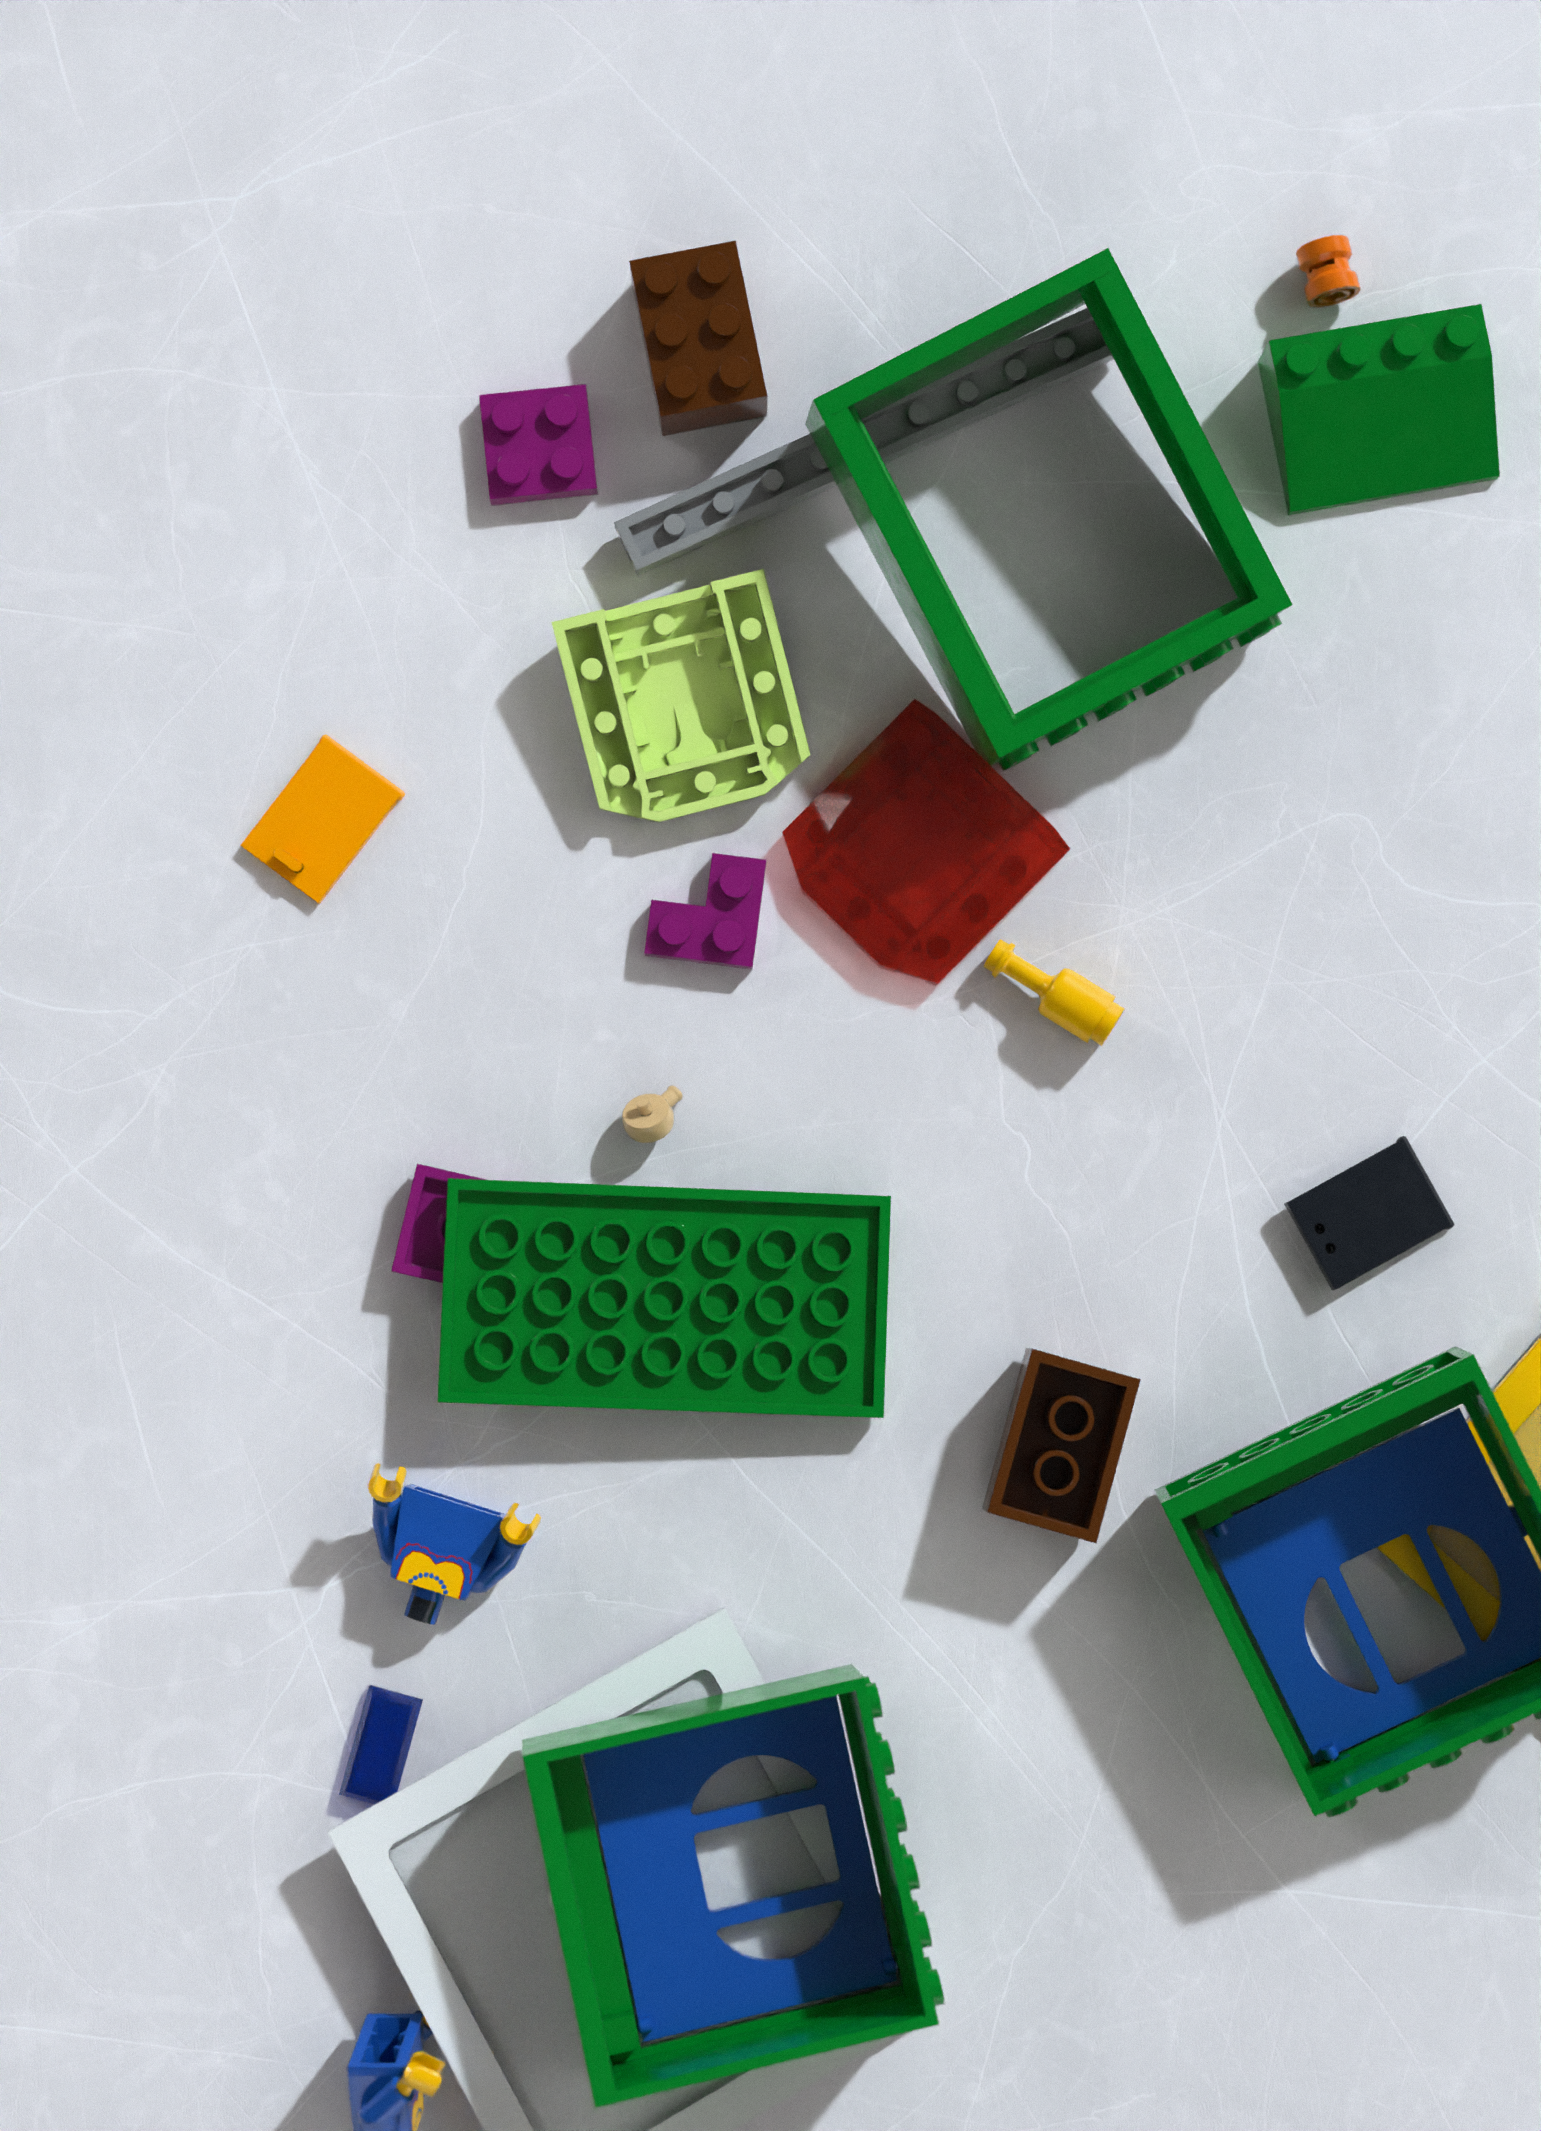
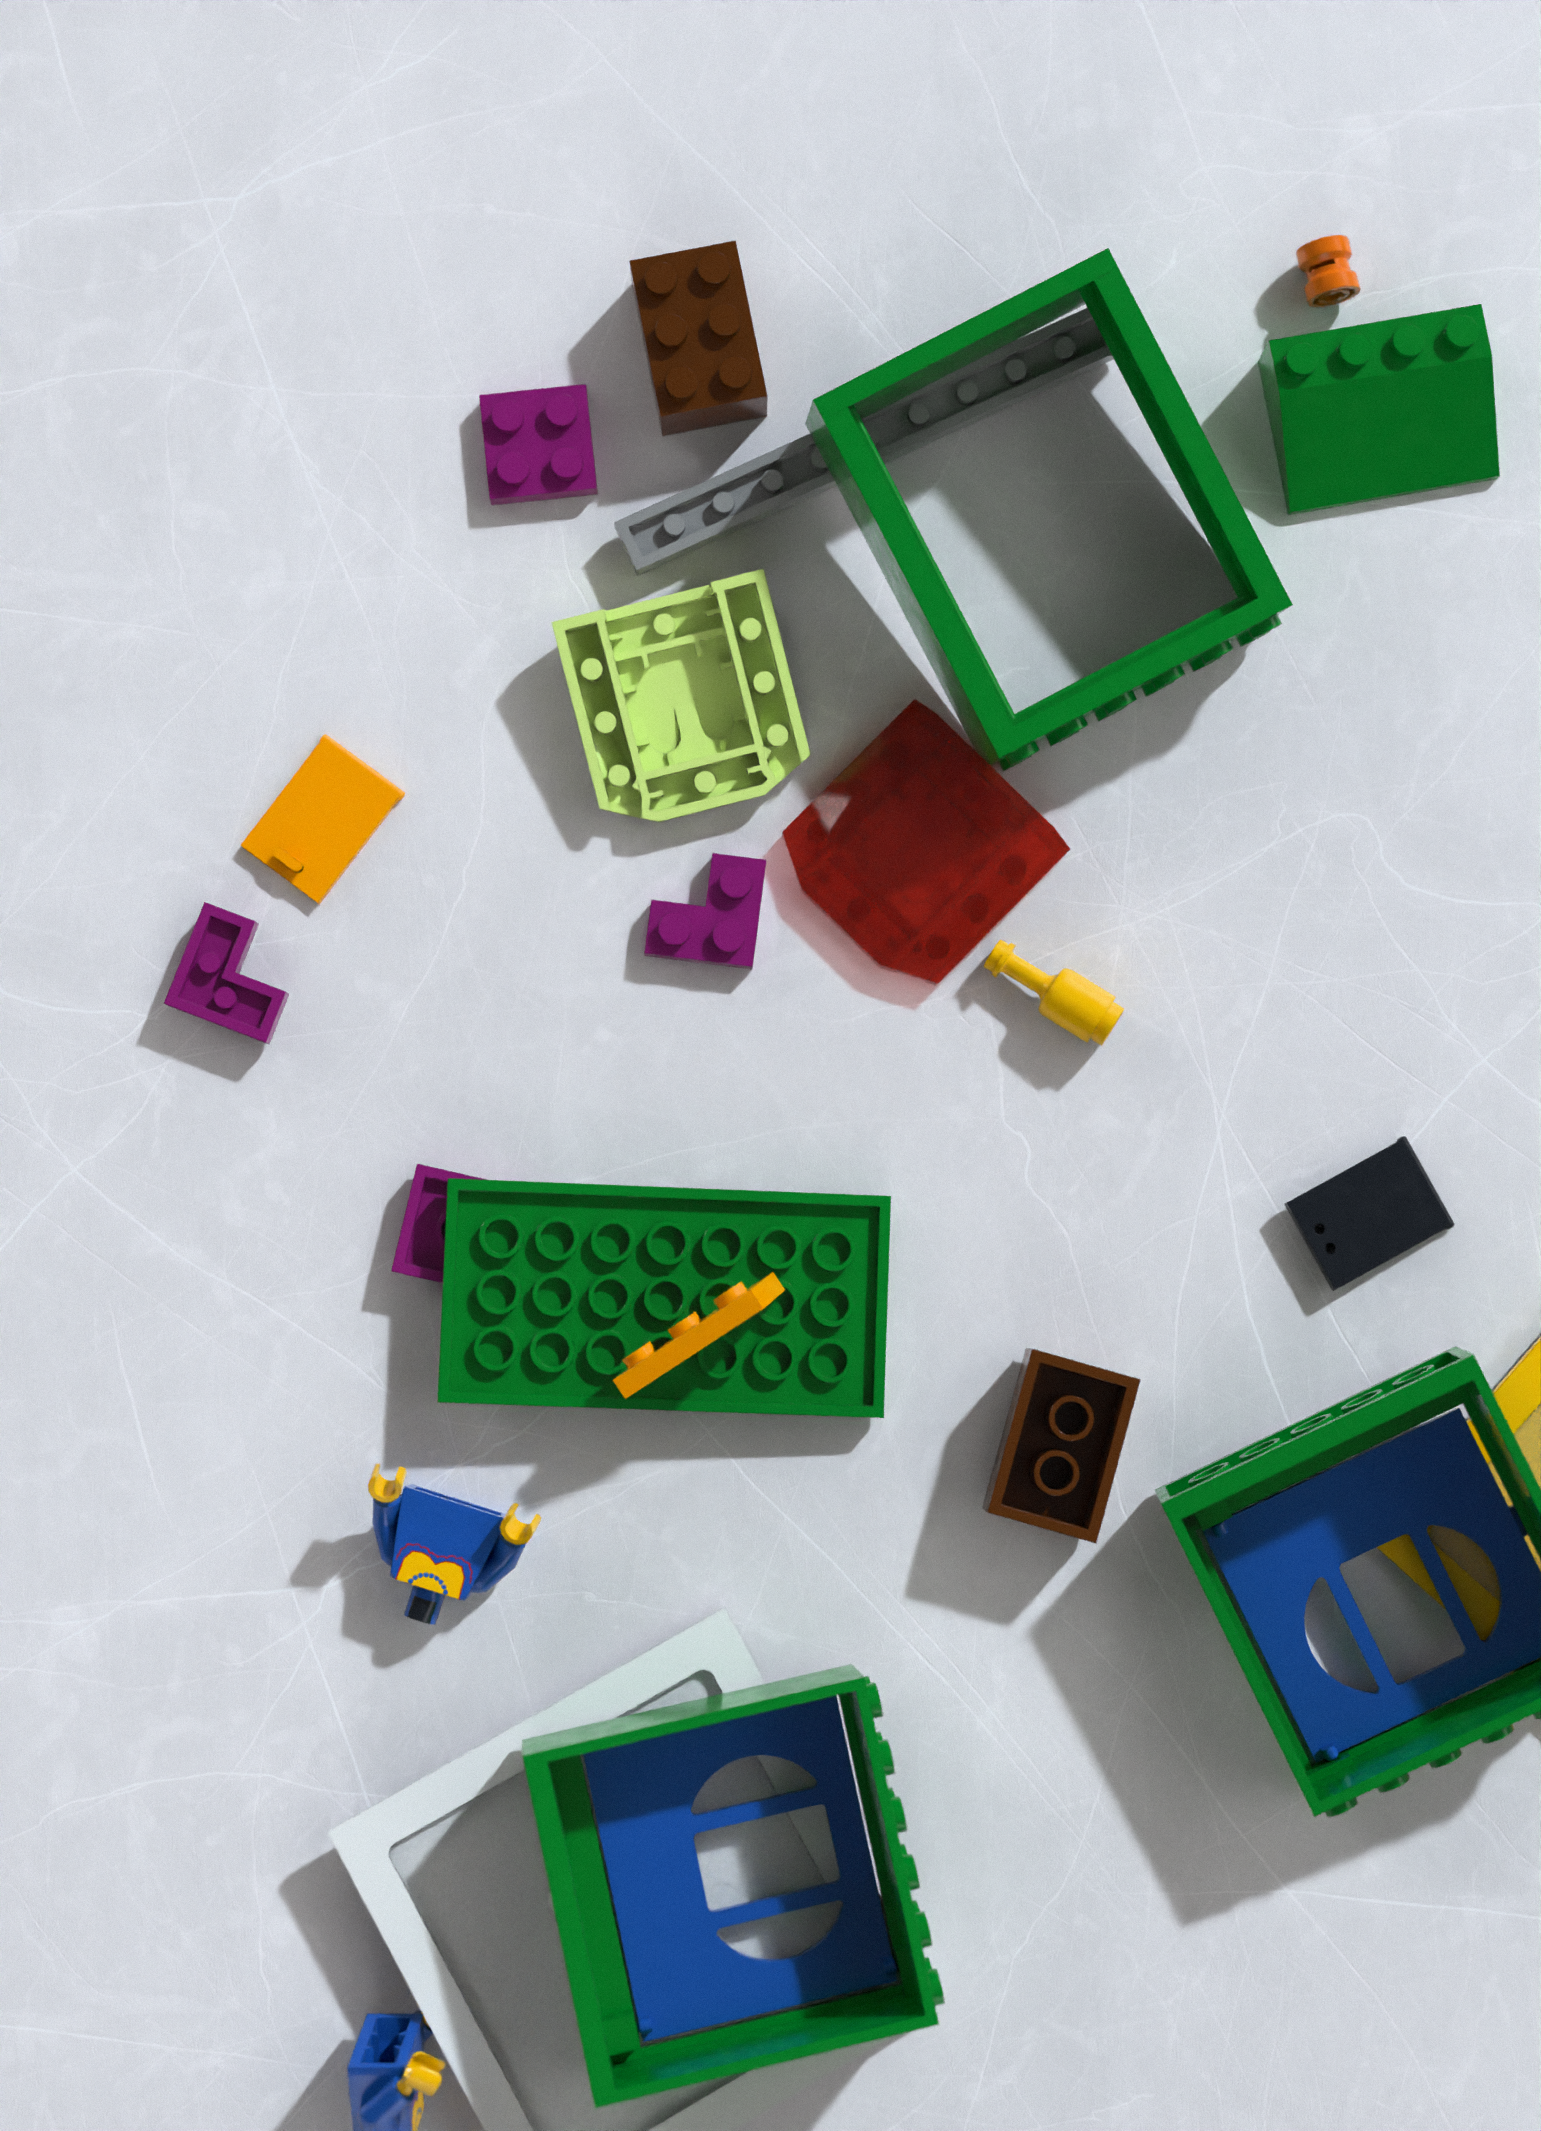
(210, 980): none -> magenta plate
(380, 1745): clear blue tile -> none
(651, 1115): tan piece -> none
(695, 1333): none -> light orange wing

